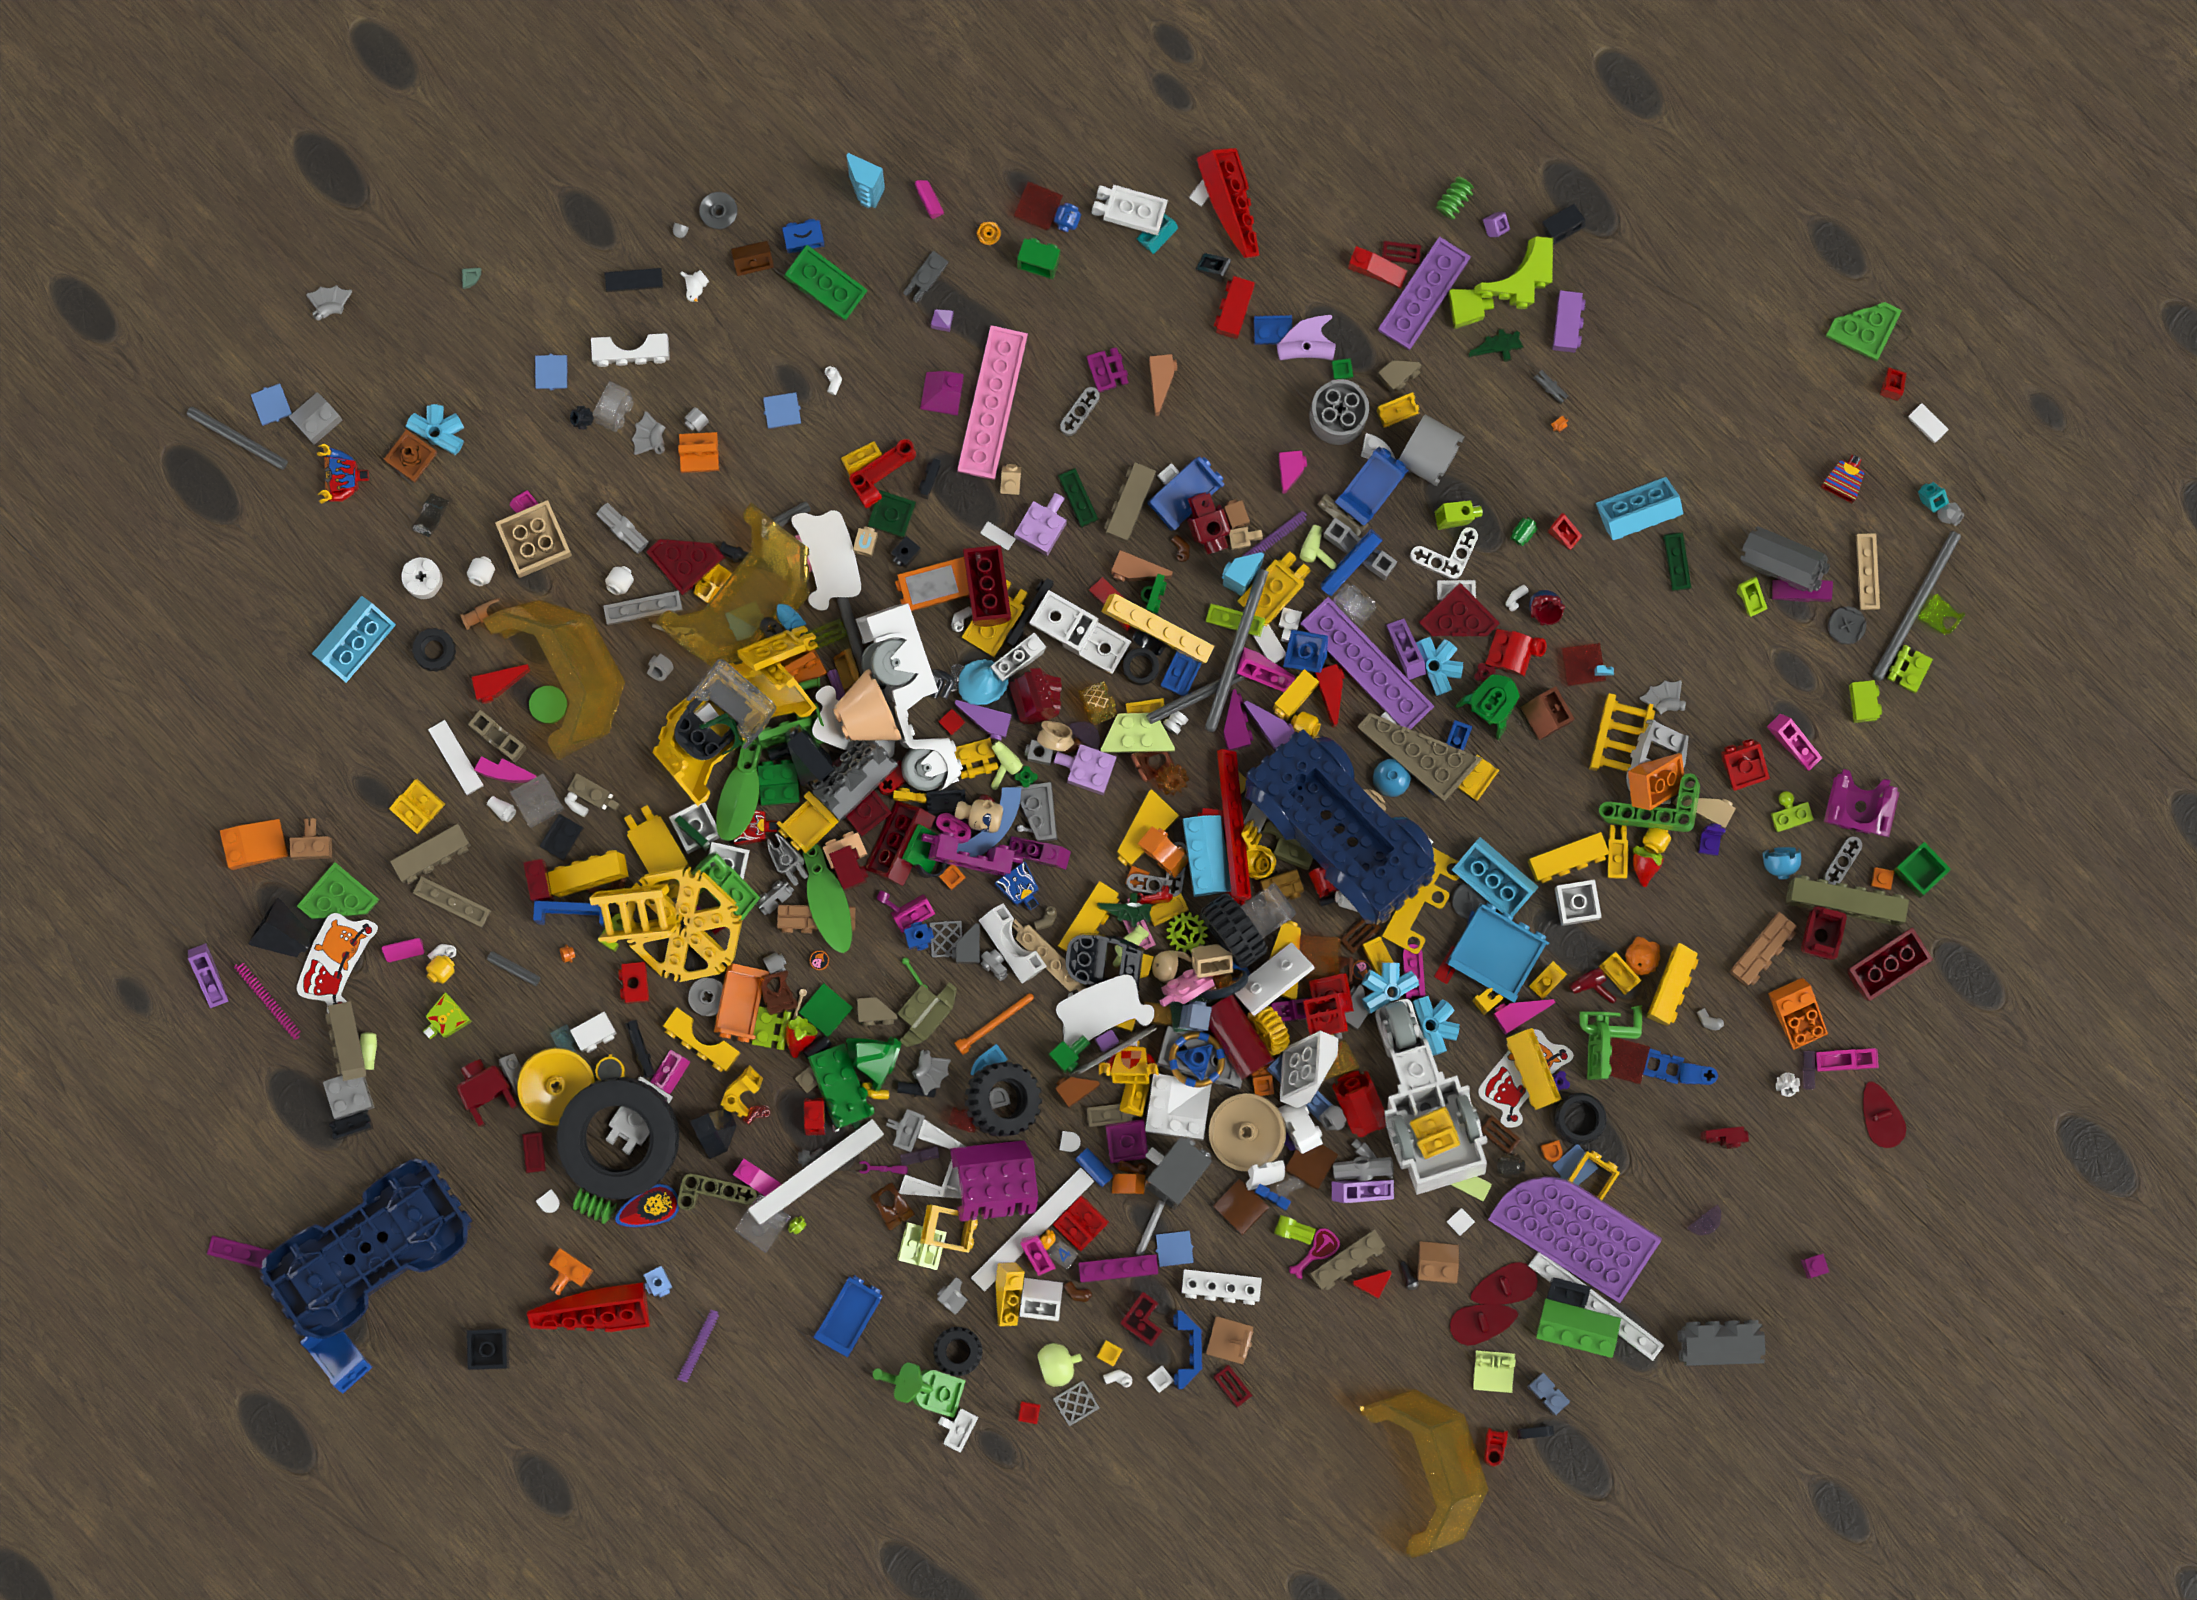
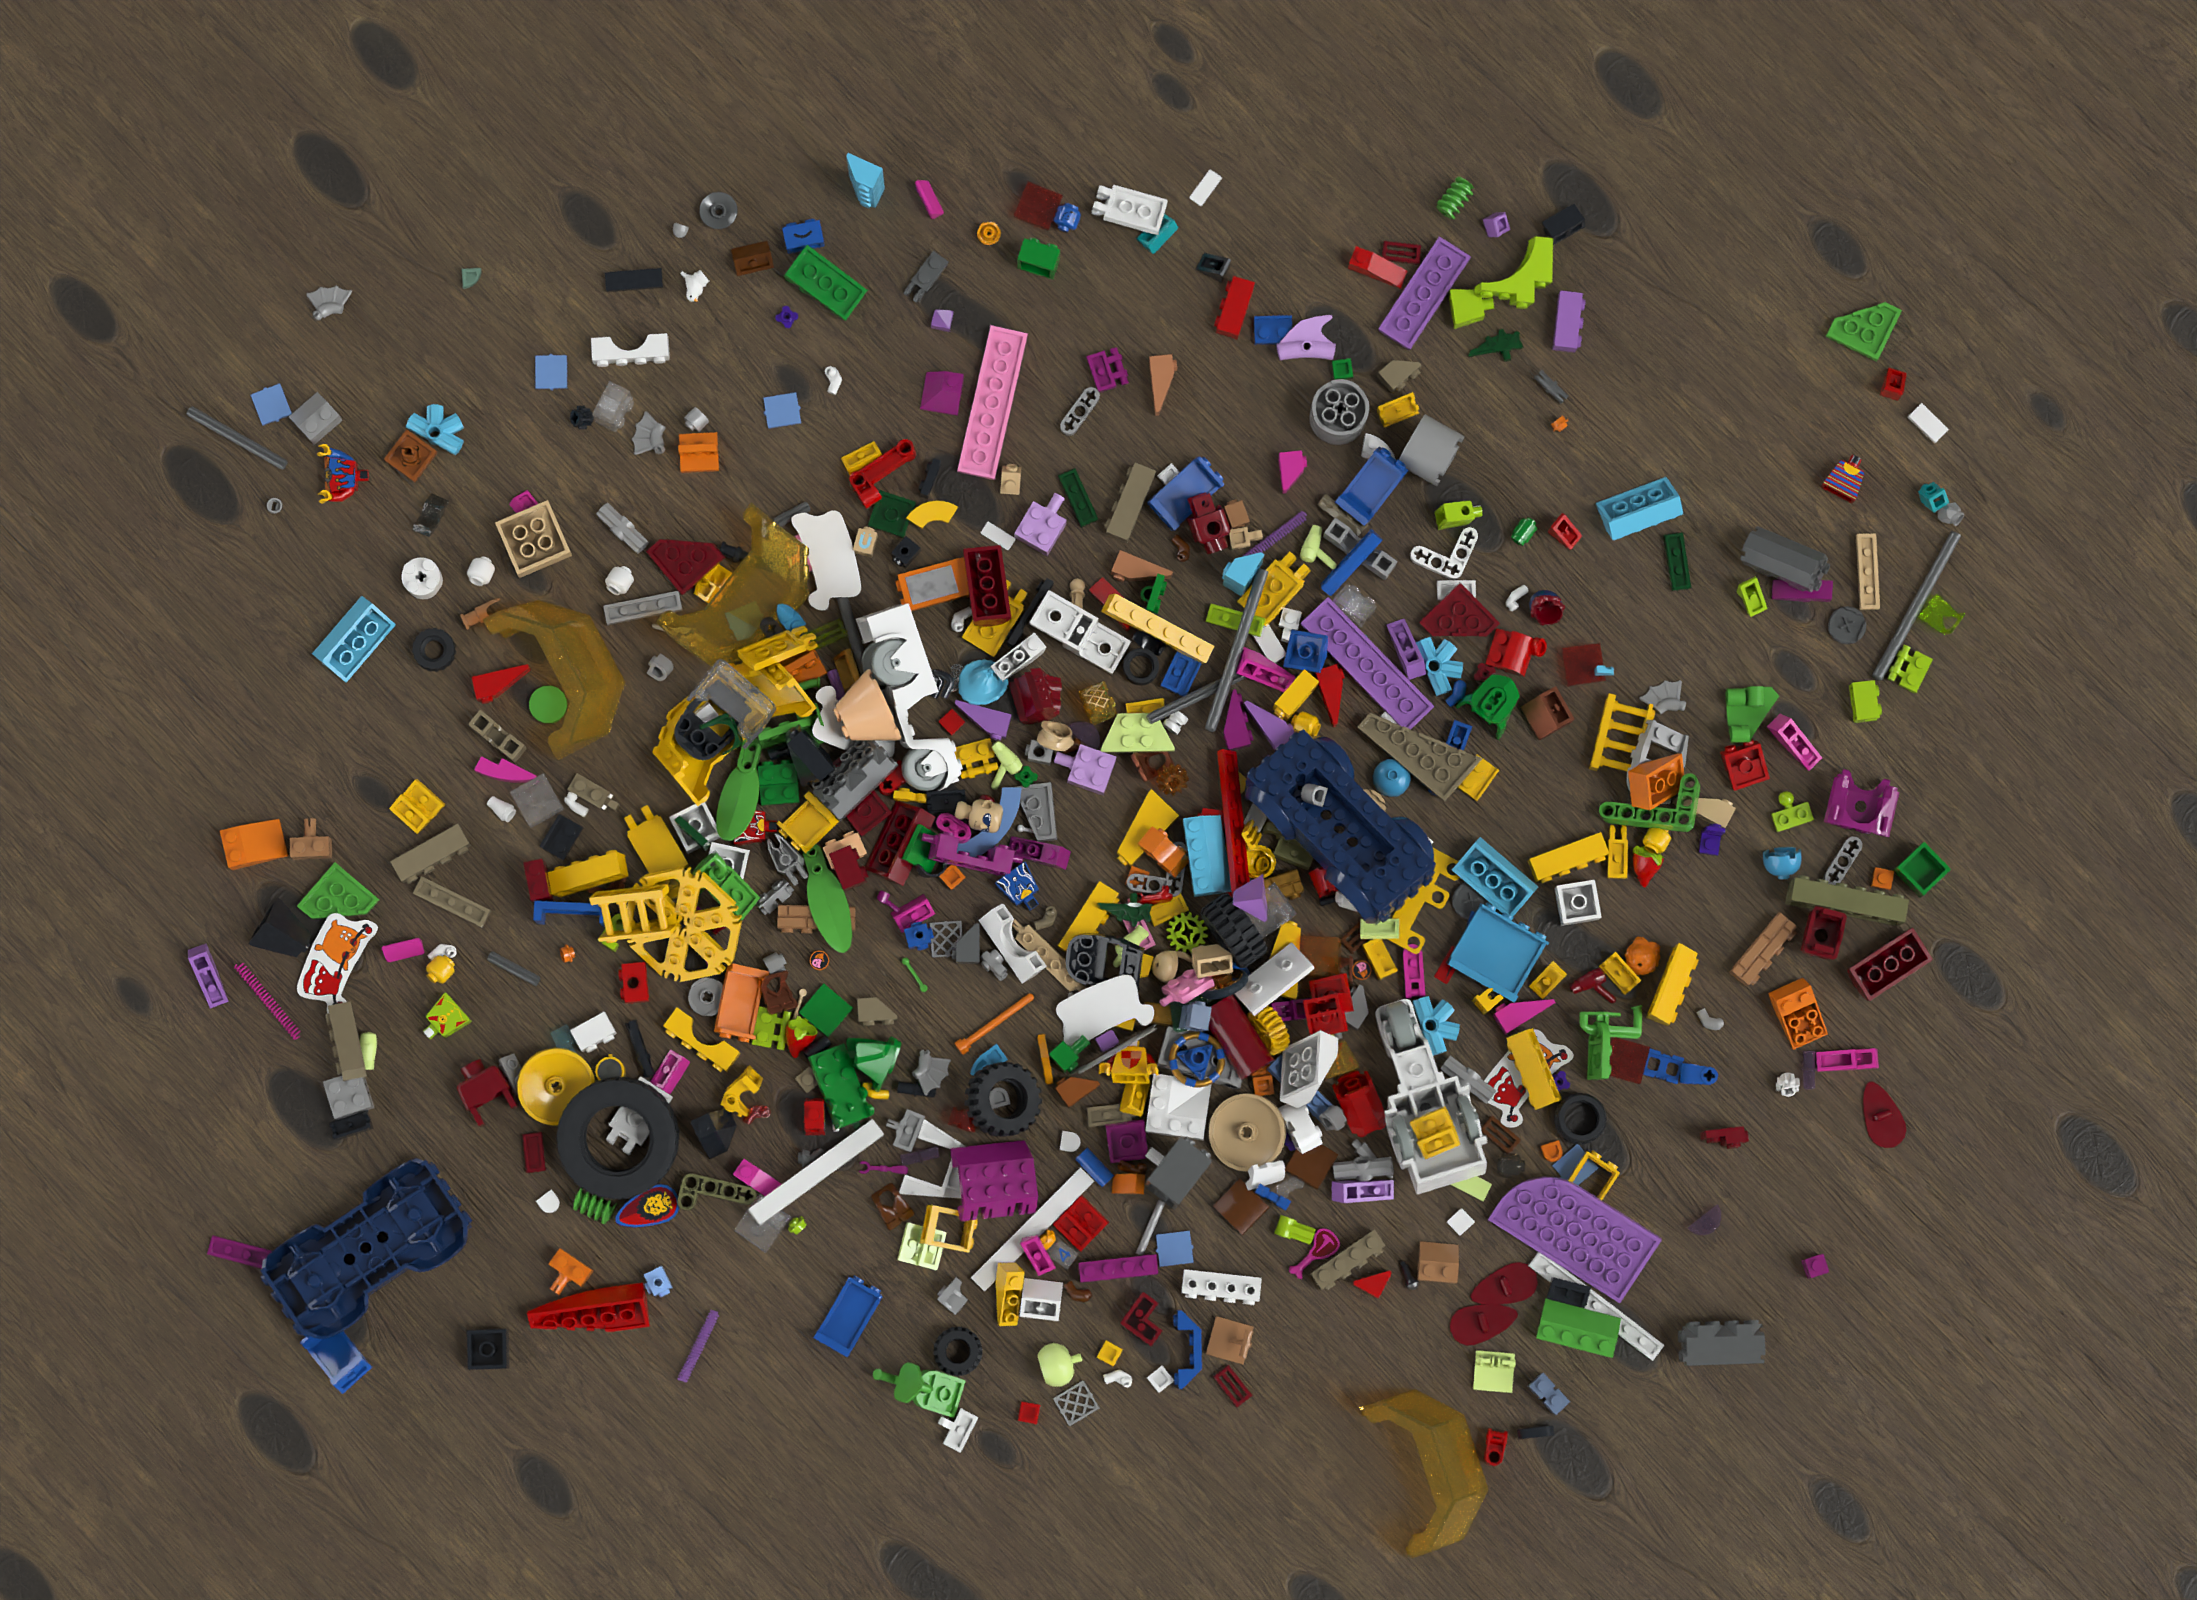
(278, 507): none -> light grey hinge
(456, 757): white tile -> none
(786, 322): none -> dark purple plate
(925, 1013): olive plate -> none
(931, 512): none -> yellow tile
(1045, 1059): none -> light orange tile
(1077, 594): none -> tan axle
(1227, 191): red wedge -> none
(1252, 898): none -> medium lavender slope
(1314, 794): none -> light grey plate
(1380, 985): medium azure piece -> none
(1385, 930): none -> yellowish green tile
(1458, 693): none -> blue arm
(1468, 1077): none -> light grey piece
(1747, 710): none -> bright green panel

